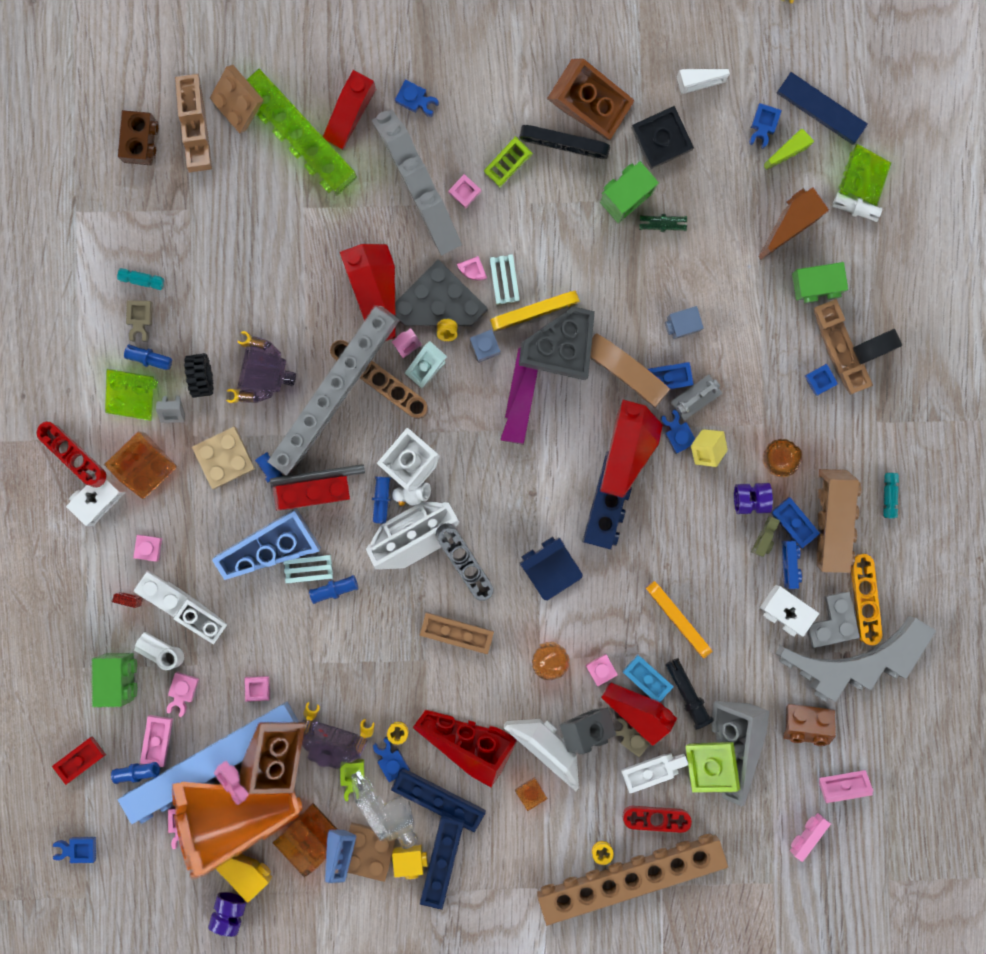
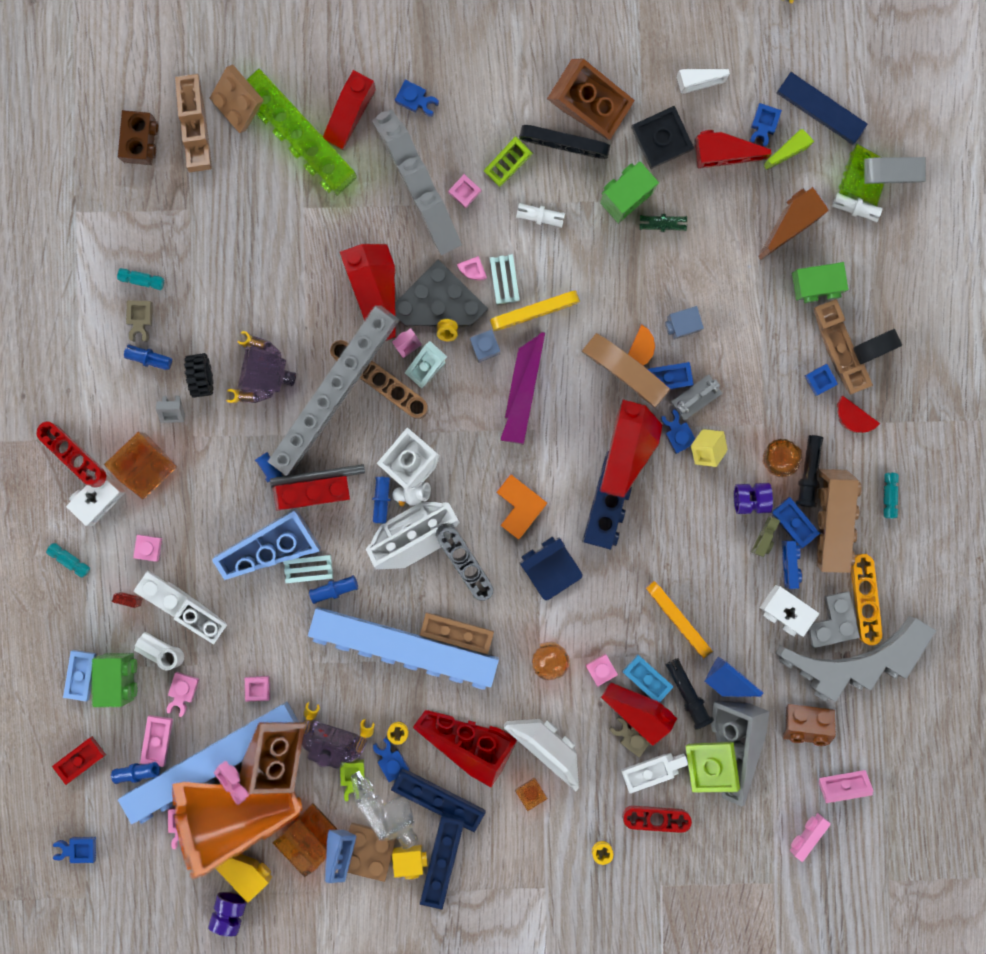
(67, 560): none -> teal axle
(79, 676): none -> light blue plate
(129, 394): clear neon green hinge -> none
(223, 458): tan plate -> none
(403, 647): none -> light blue brick
(526, 506): none -> orange tile
(540, 215): none -> white pin
(561, 345): dark grey plate -> none
(588, 730): dark grey brick -> none
(642, 346): none -> orange tile
(644, 883): medium nougat brick -> none
(724, 149): none -> red slope
(729, 681): none -> blue slope
(809, 482): none -> black pin
(854, 418): none -> red tile
(894, 170): none -> light grey beam

